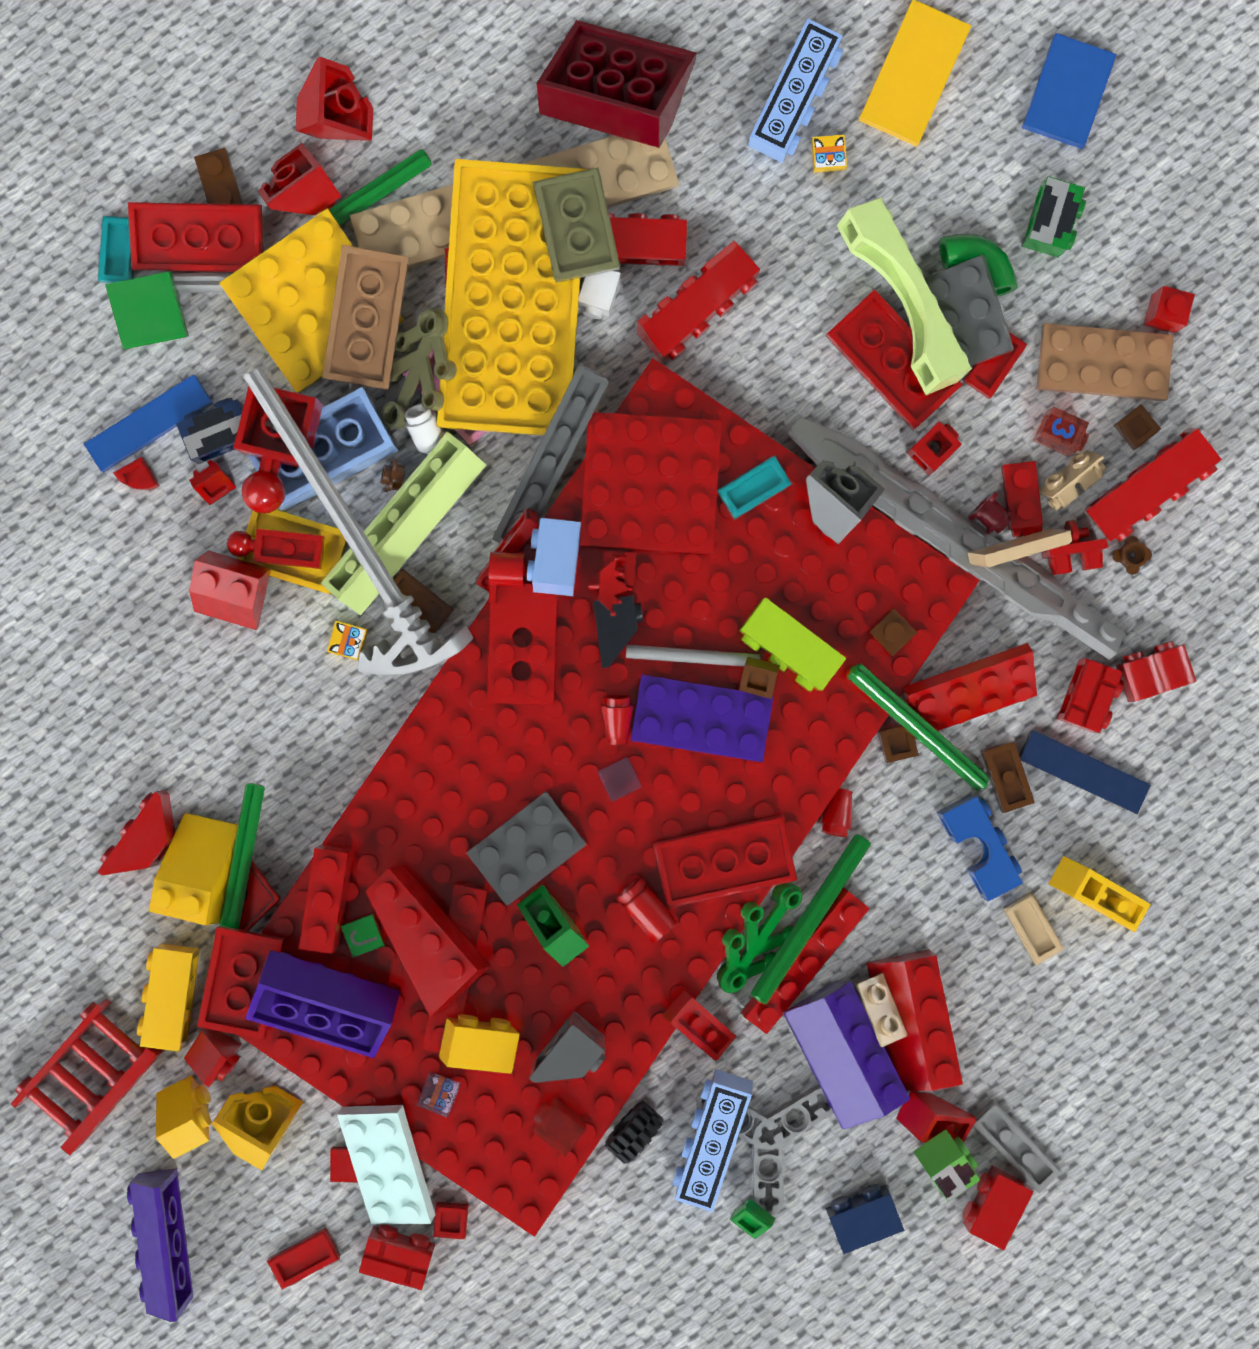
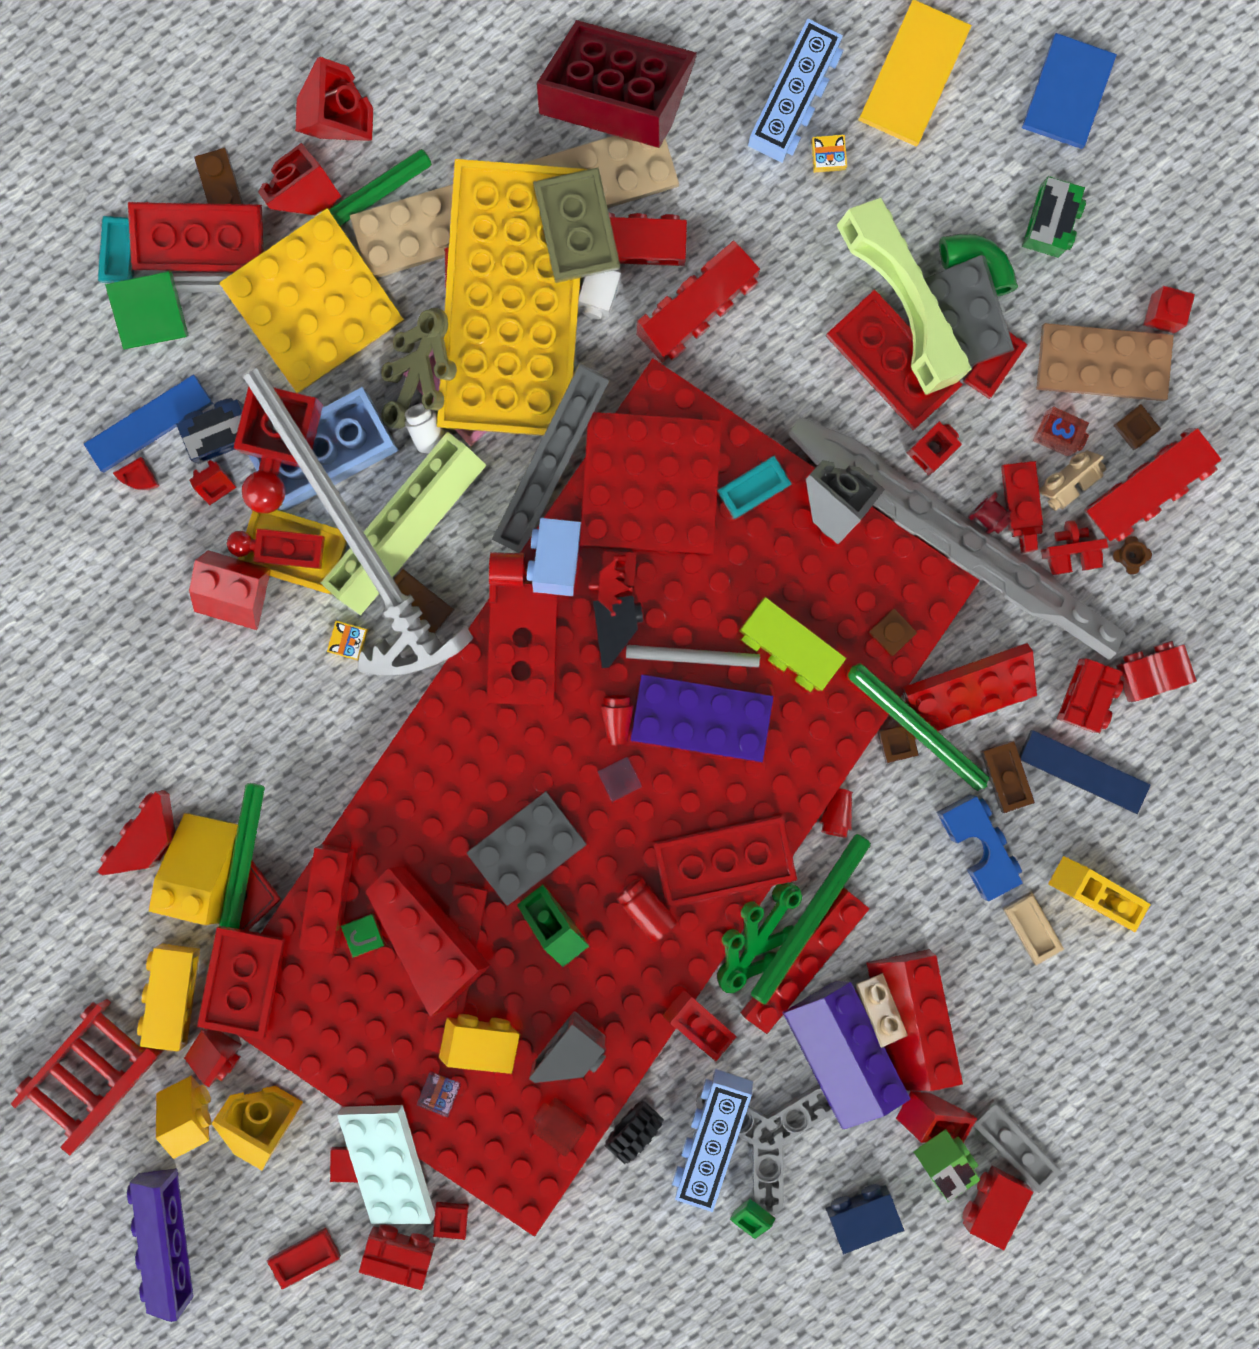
(323, 1004): dark purple slope -> none
(365, 317): medium nougat plate -> none
(392, 476): reddish brown plate -> none
(512, 542): red hinge -> none
(759, 677): reddish brown plate -> none
(1020, 547): tan tile -> none

